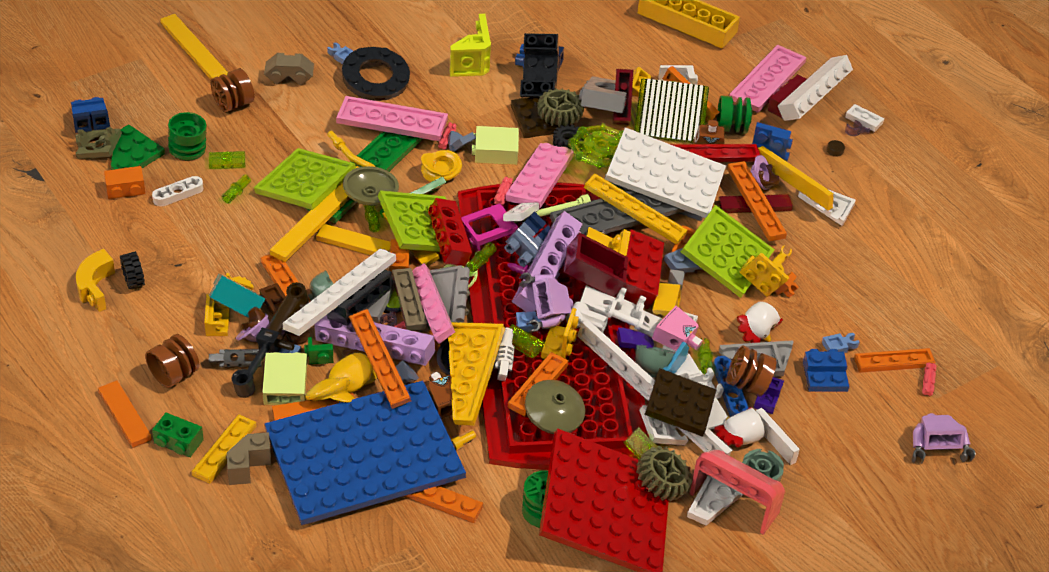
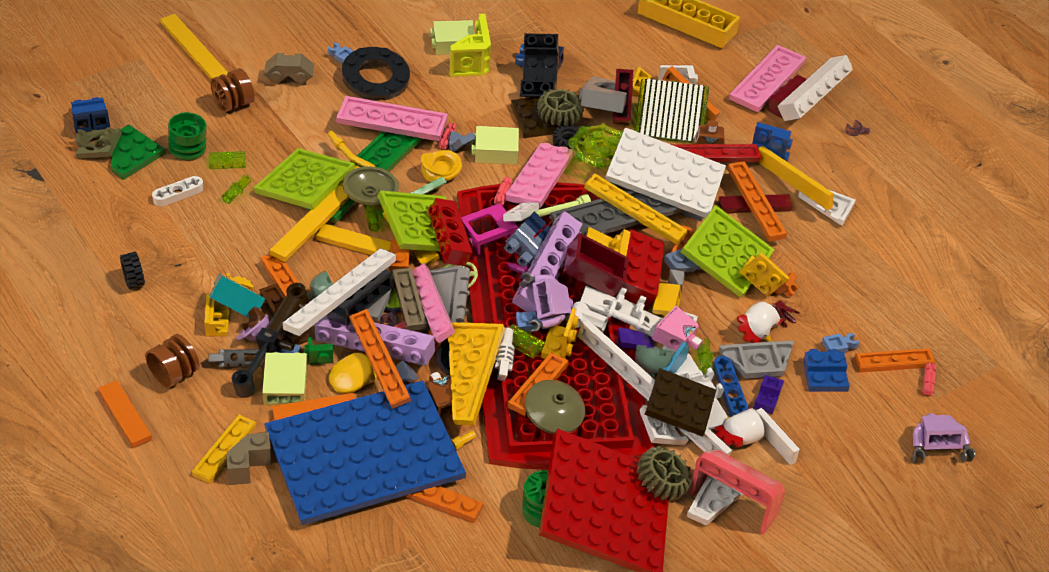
(89, 273): yellow arch -> none
(124, 182): orange brick -> none
(177, 434): green brick -> none
(331, 388): yellow piece -> none
(449, 32): none -> yellowish green brick
(481, 257): clear neon green axle -> none
(639, 442): clear neon green plate -> none
(734, 114): green wheel -> none
(751, 370): dark orange wheel -> none
(763, 173): piece -> none
(766, 463): sand green cylinder -> none
(779, 259): yellow arm -> none
(782, 310): none -> dark red piece
(835, 148): dark brown tile -> none
(865, 117): white plate -> none

